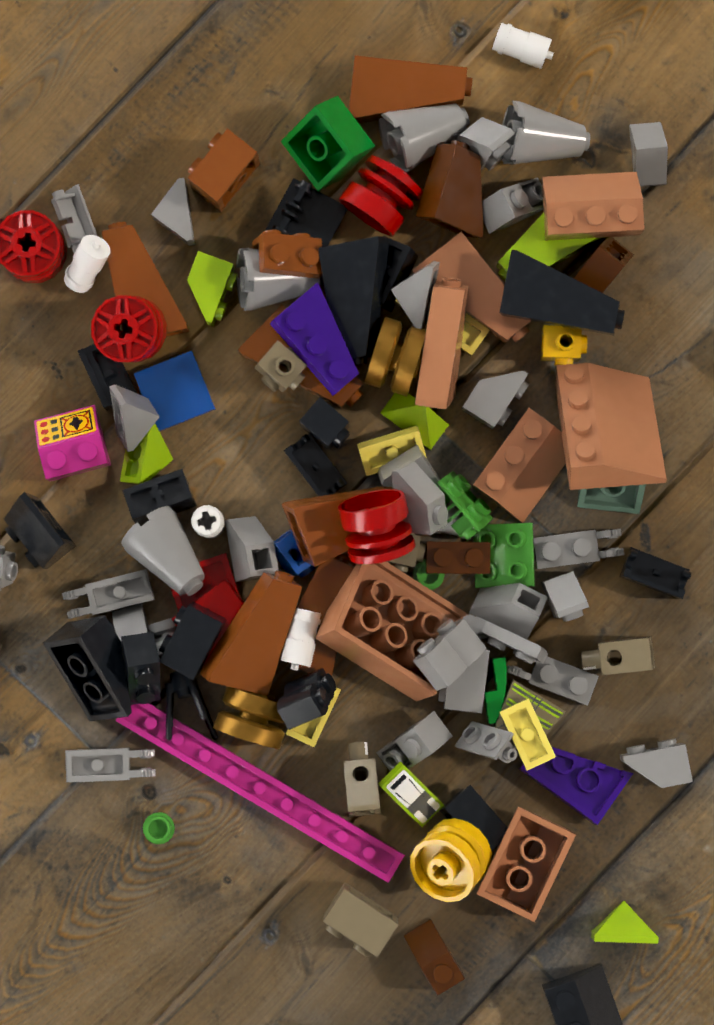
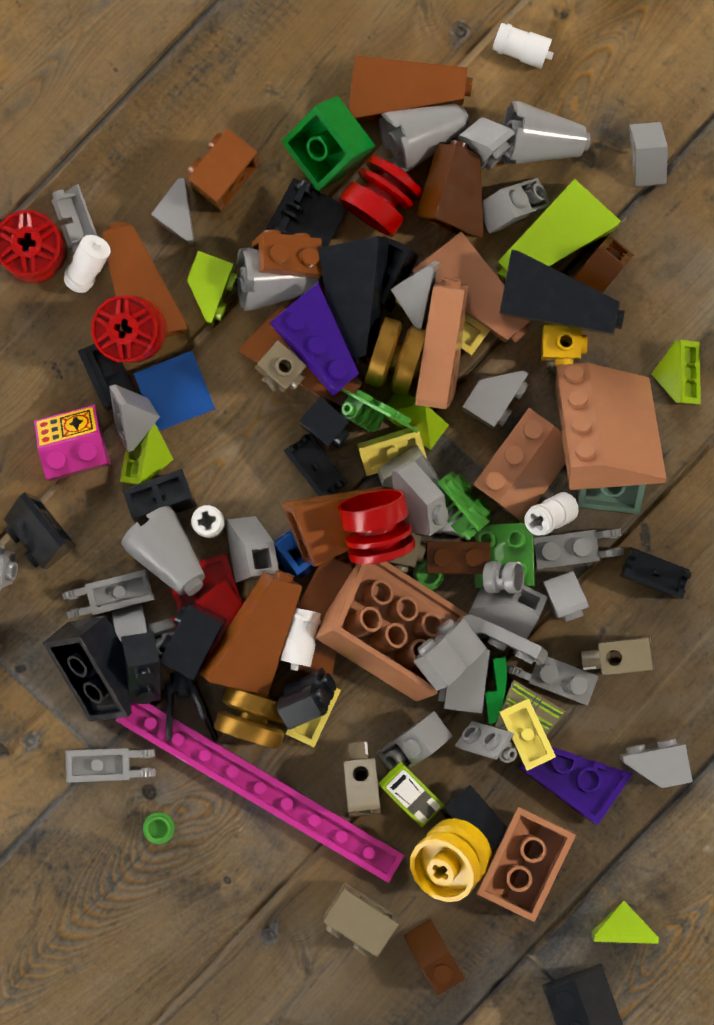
(369, 412): none -> bright green hinge
(503, 577): none -> light grey wheel
(551, 514): none -> white piece
(592, 206): nougat slope -> none
(680, 372): none -> lime slope

